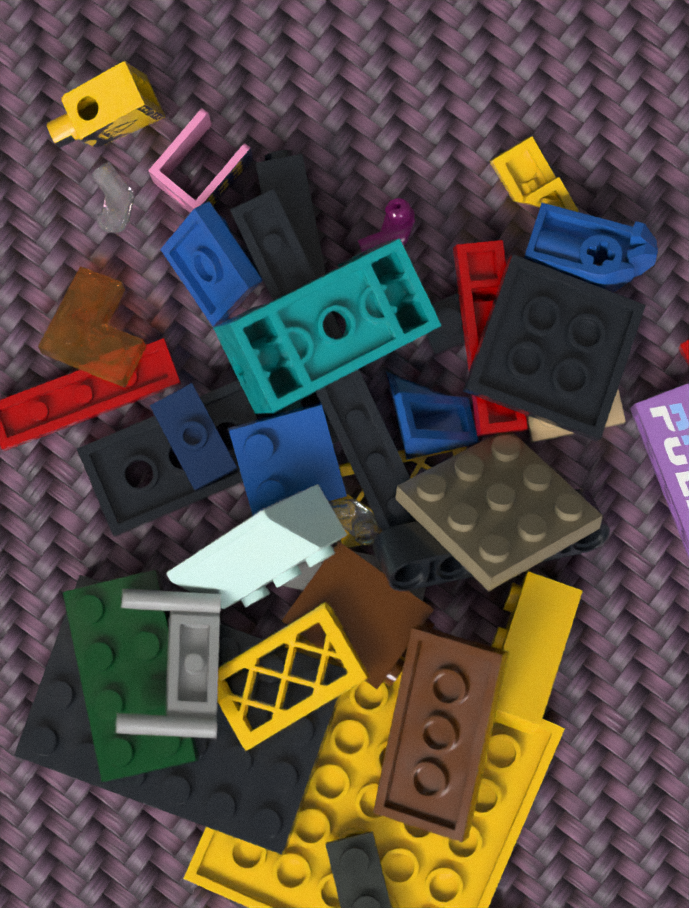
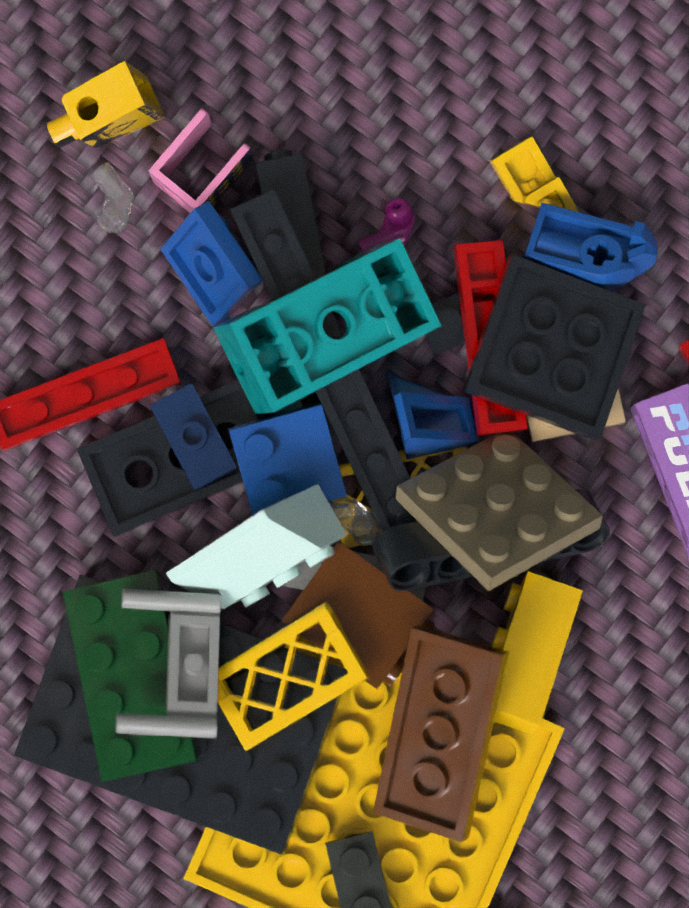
(81, 330): clear orange plate -> none

